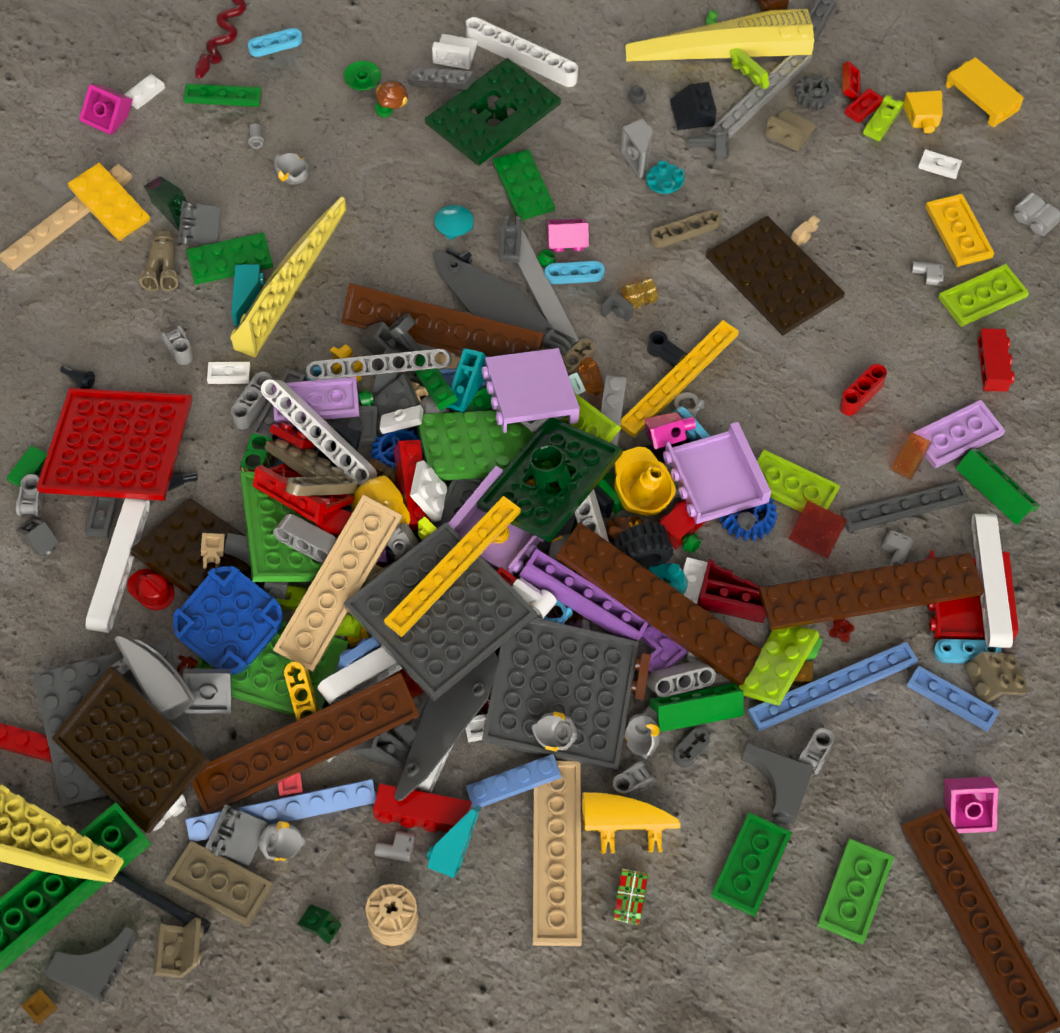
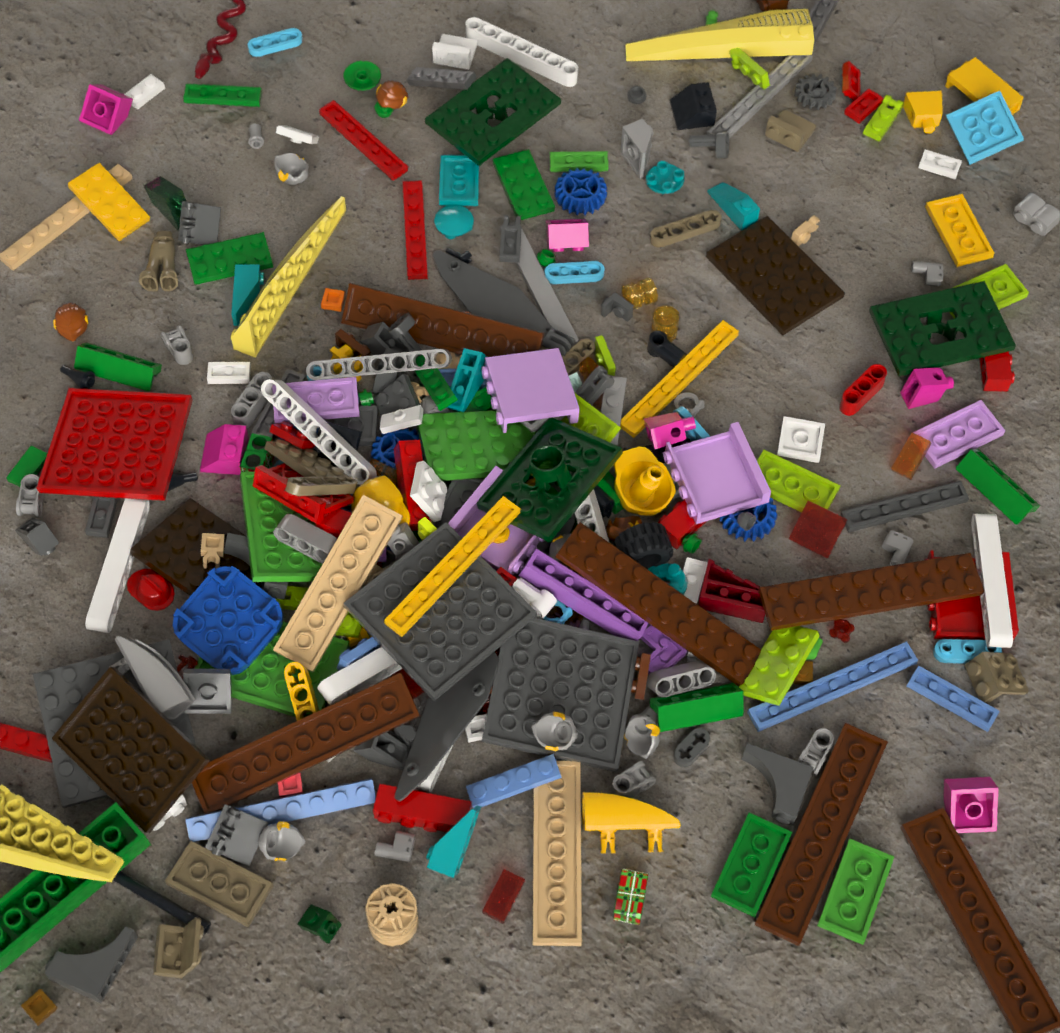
(70, 321): none -> dark orange hair
(116, 366): none -> green panel
(224, 449): none -> dark pink slope
(297, 135): none -> white plate
(333, 299): none -> orange plate
(346, 338): none -> reddish brown plate
(363, 140): none -> red plate
(415, 230): none -> red plate
(458, 181): none -> teal plate
(503, 896): none -> clear red plate
(570, 160): none -> bright green plate
(580, 196): none -> blue gear
(590, 389): none -> dark grey plate
(603, 355): none -> lime plate
(666, 320): none -> clear yellow wheel
(736, 205): none -> teal slope
(801, 439): none -> white plate
(821, 834): none -> reddish brown plate
(909, 340): none -> dark green plate
(925, 387): none -> dark pink torso
(984, 127): none -> medium azure plate

